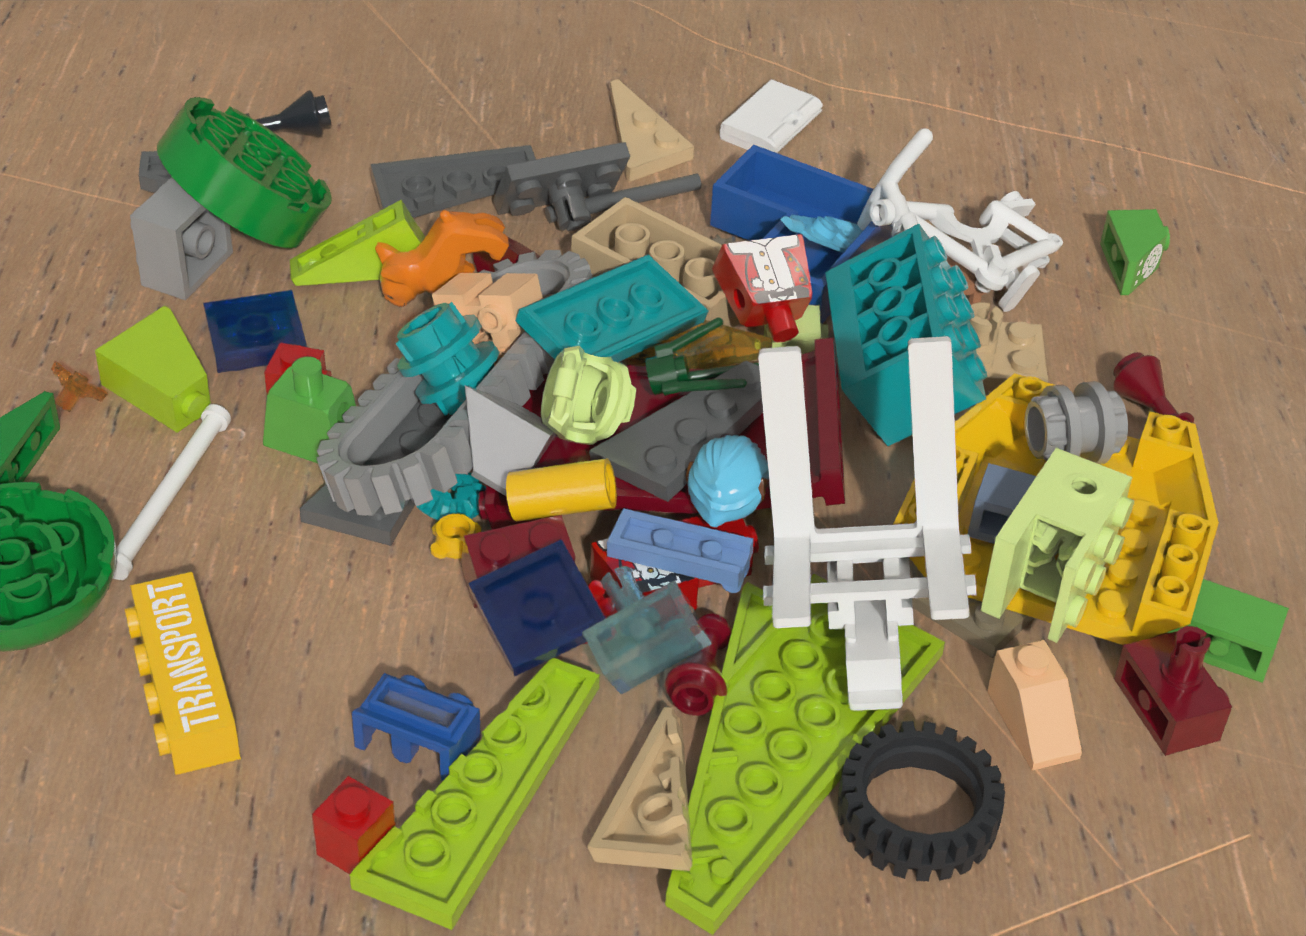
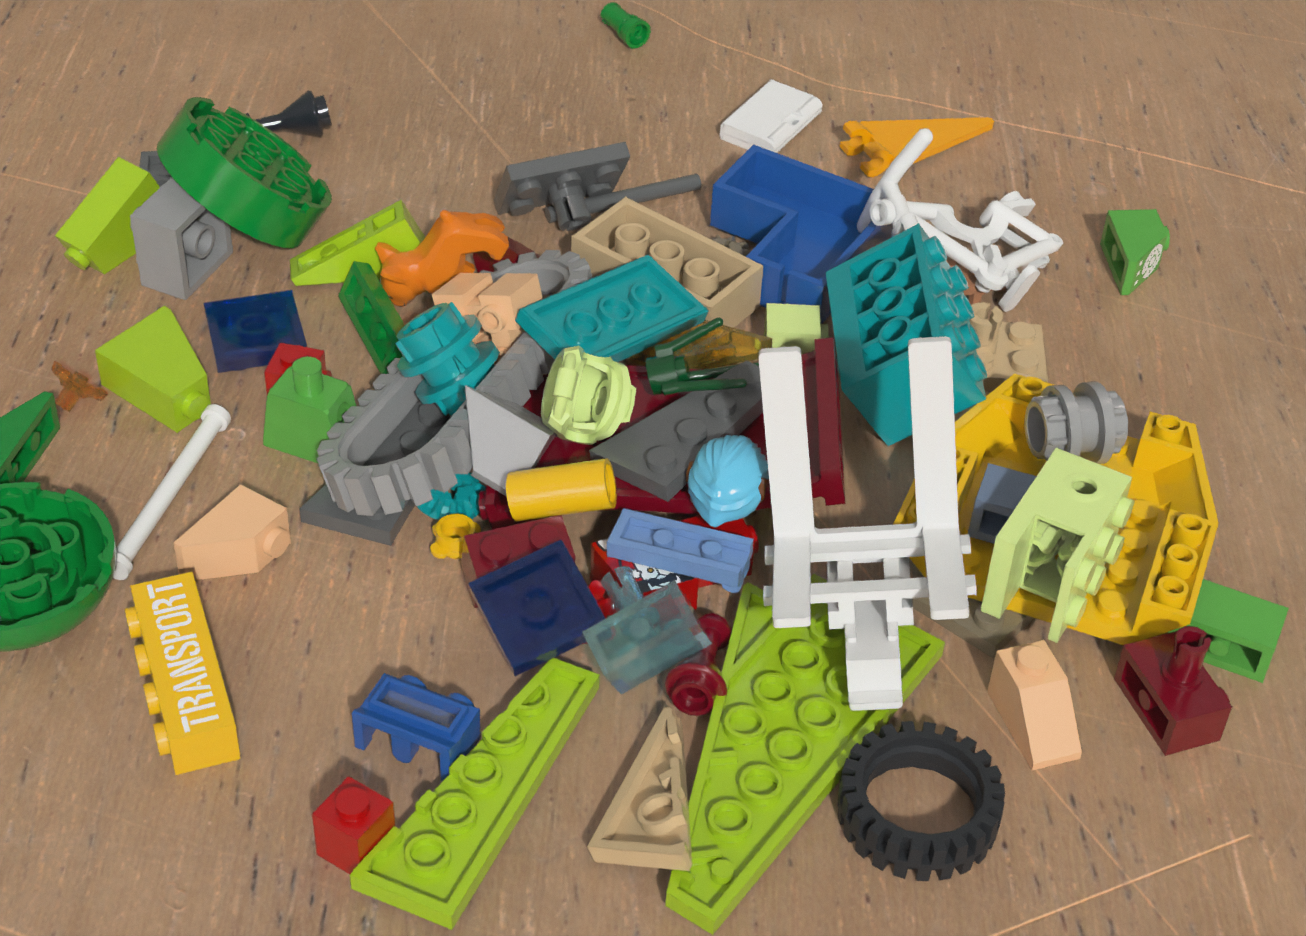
(100, 227): none -> lime slope
(234, 537): none -> light nougat slope
(372, 314): none -> green plate
(444, 180): dark grey wing -> none
(628, 26): none -> green pin
(649, 138): tan wing -> none
(766, 282): torso -> none
(824, 231): medium azure piece -> none
(887, 138): none -> light orange flag
(1142, 381): dark red piece -> none

